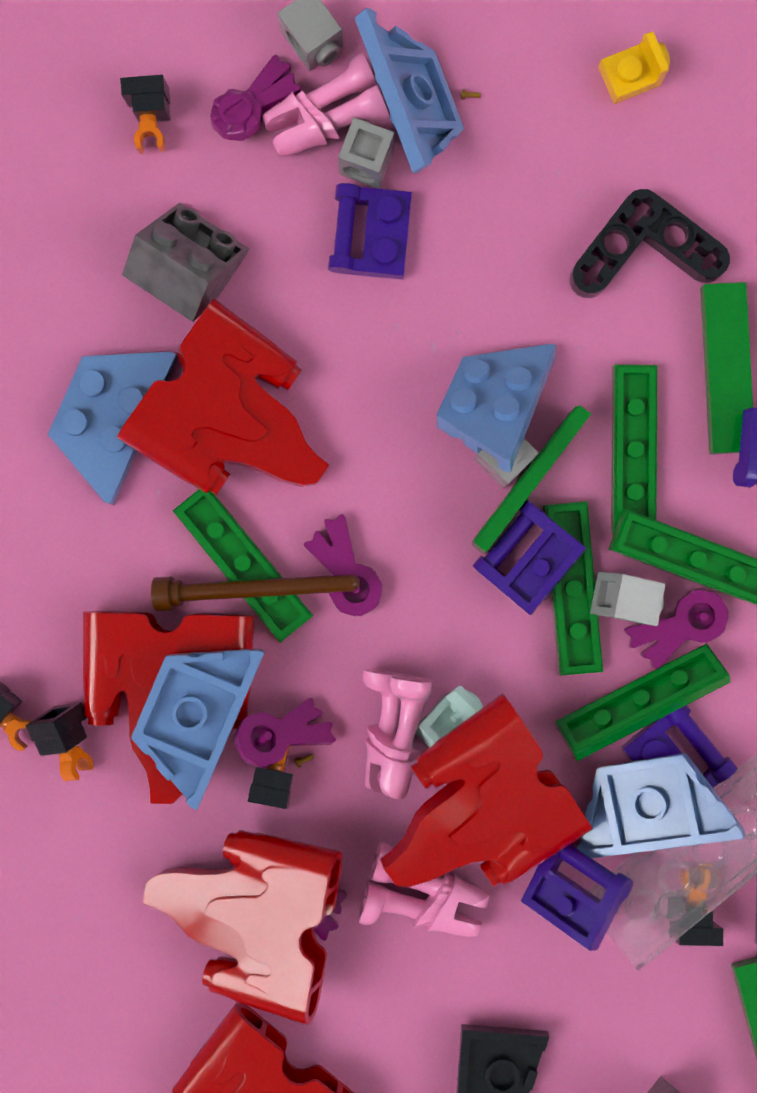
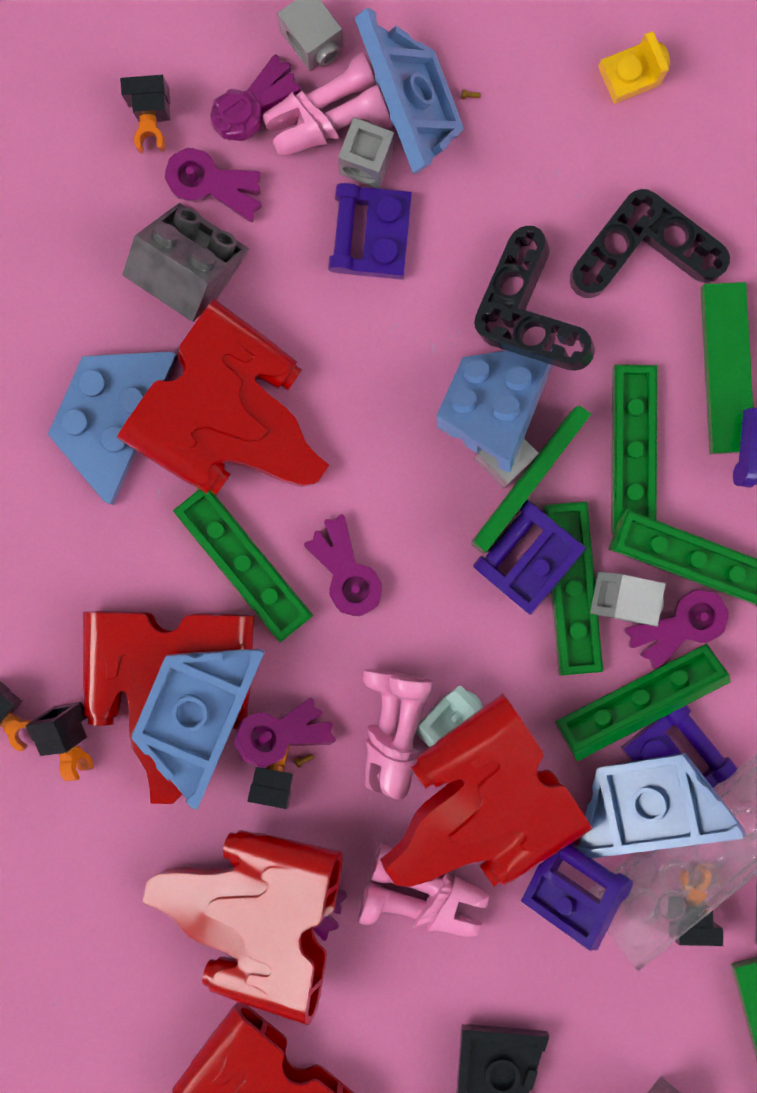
(169, 593): reddish brown piece -> none
(194, 176): none -> magenta piece
(513, 308): none -> black beam

